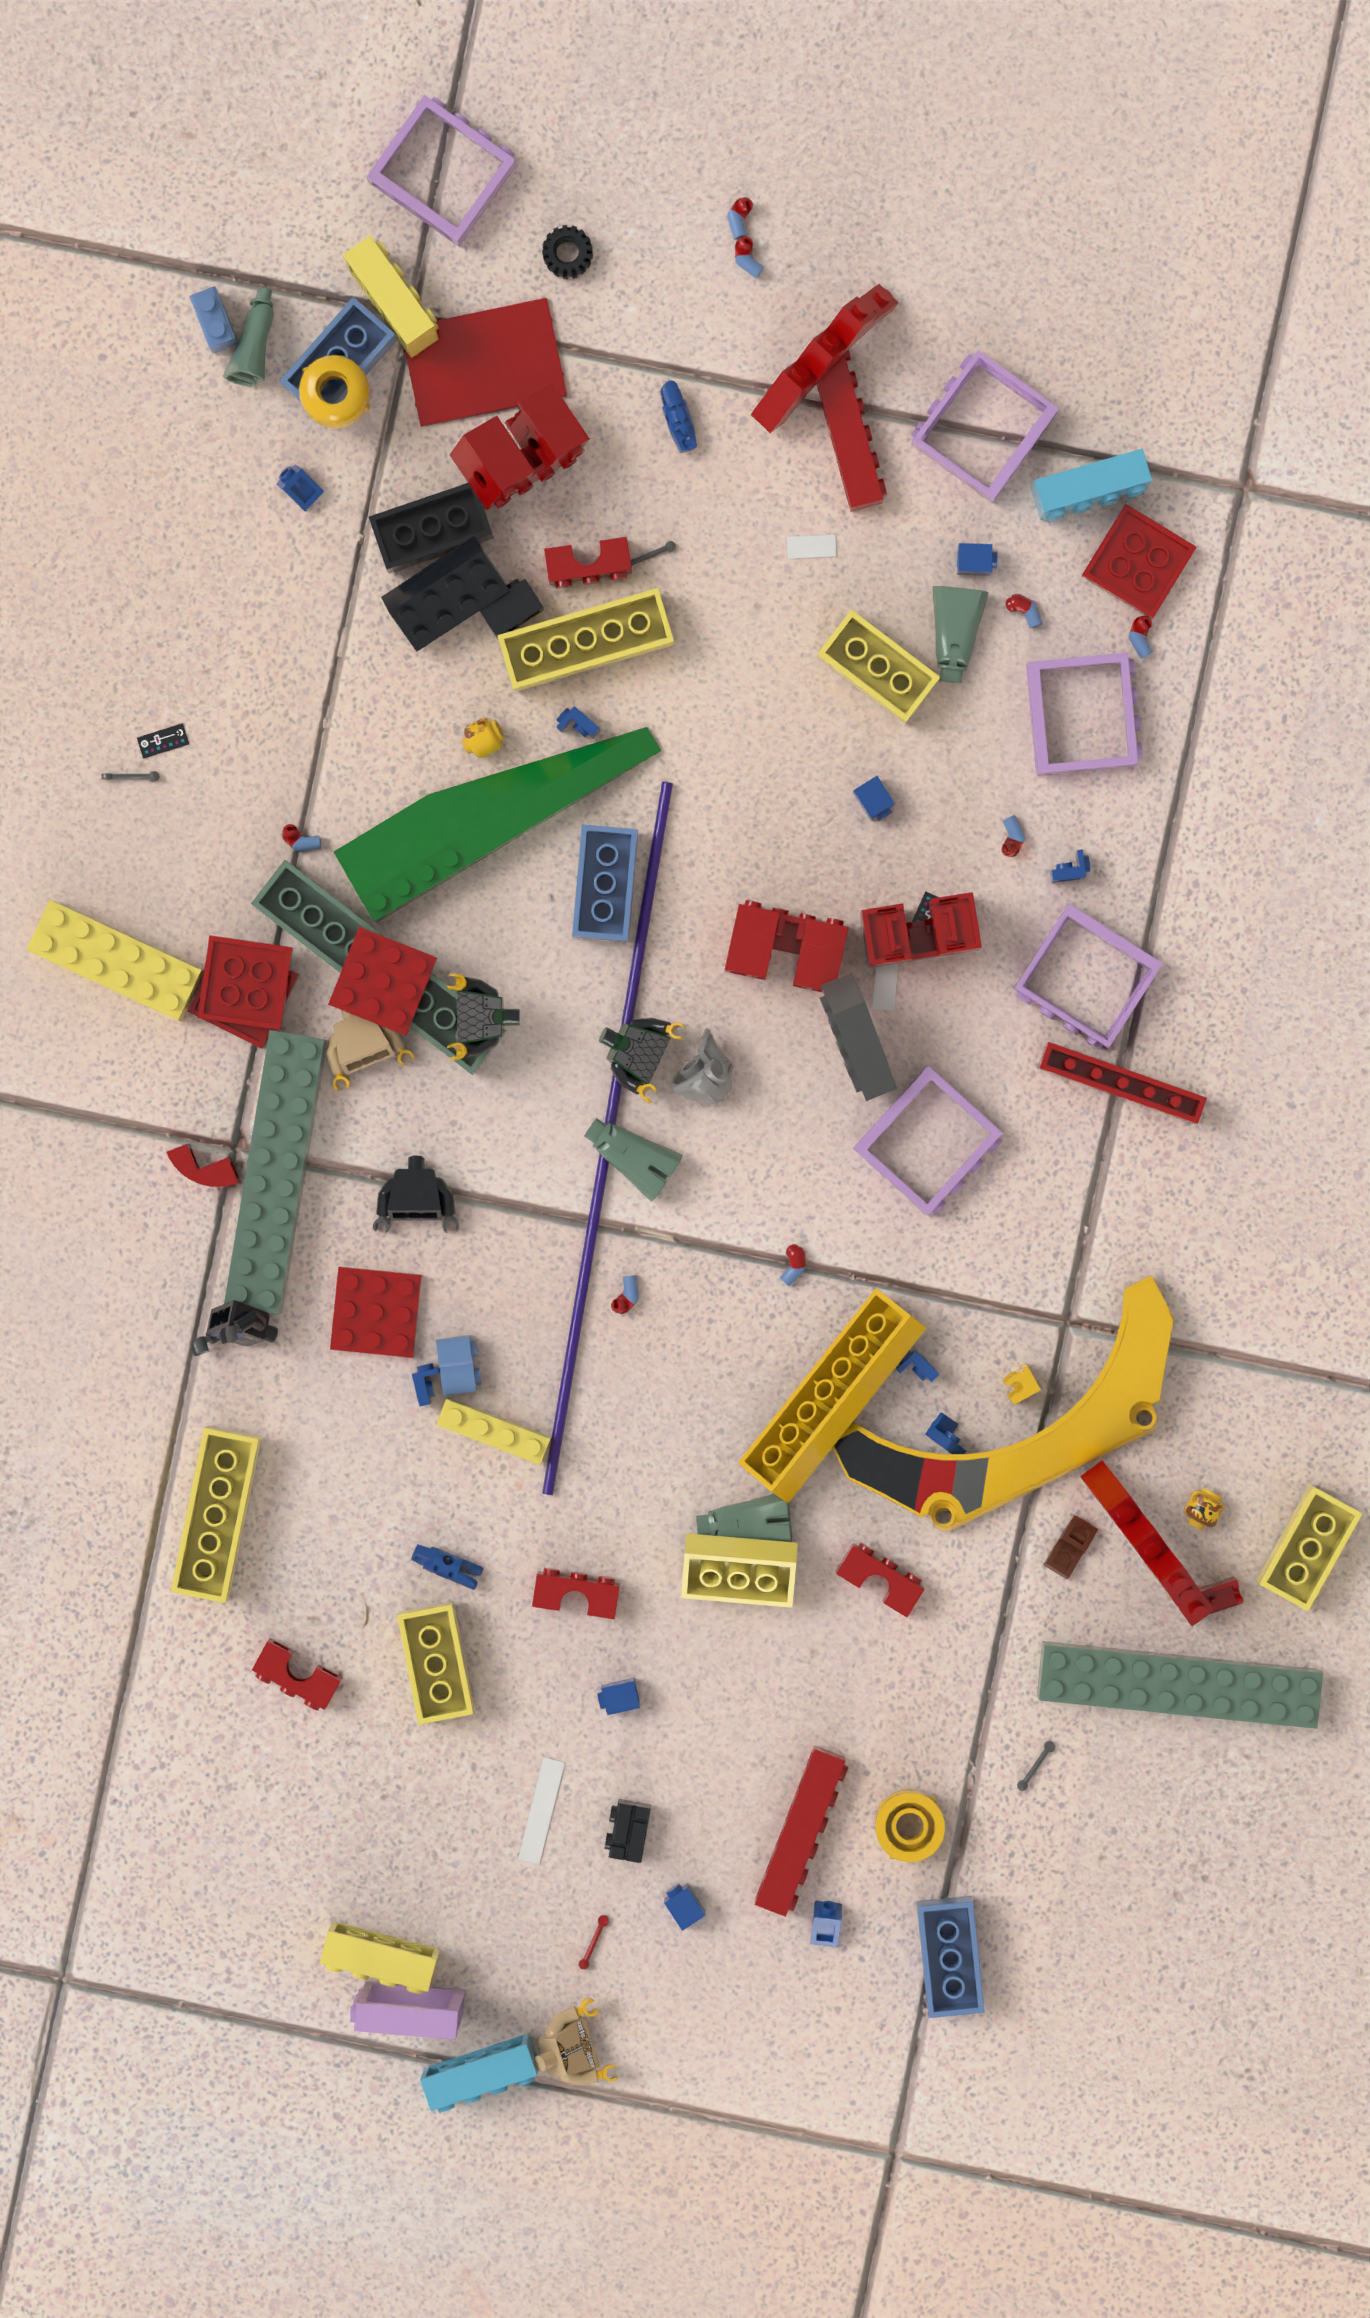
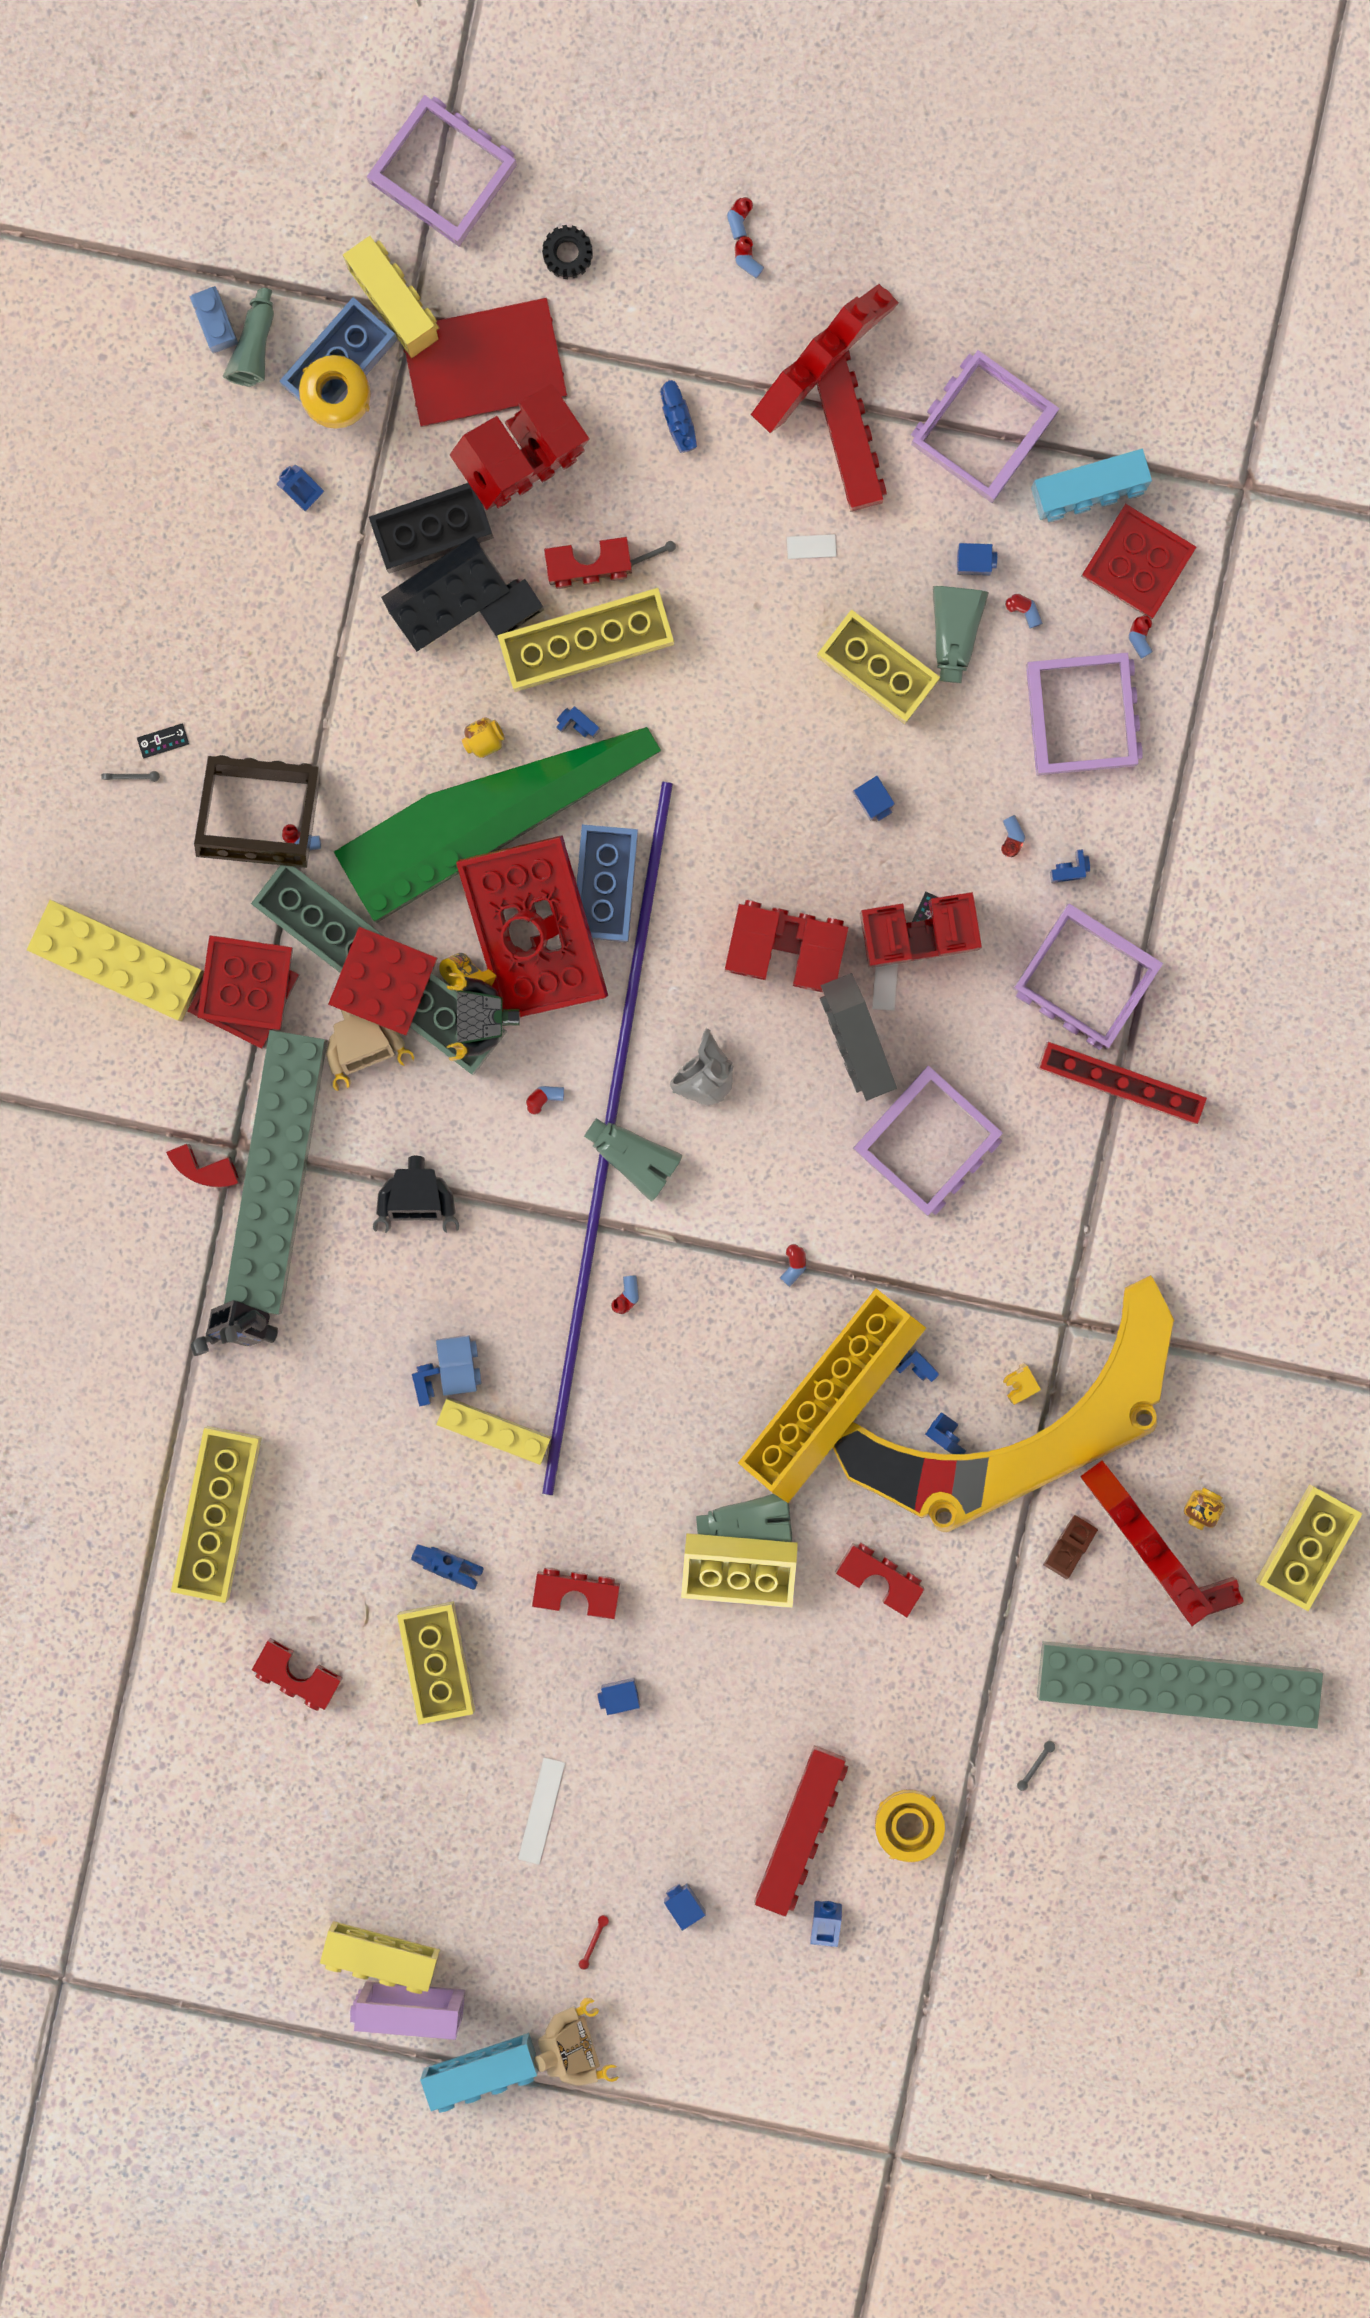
(249, 849): none -> dark brown window
(375, 1312): red plate -> none
(461, 964): none -> yellow leg
(517, 879): none -> red plate
(541, 1096): none -> arm
(629, 1830): black brick -> none
(638, 1051): torso -> none
(950, 1956): medium blue brick -> none

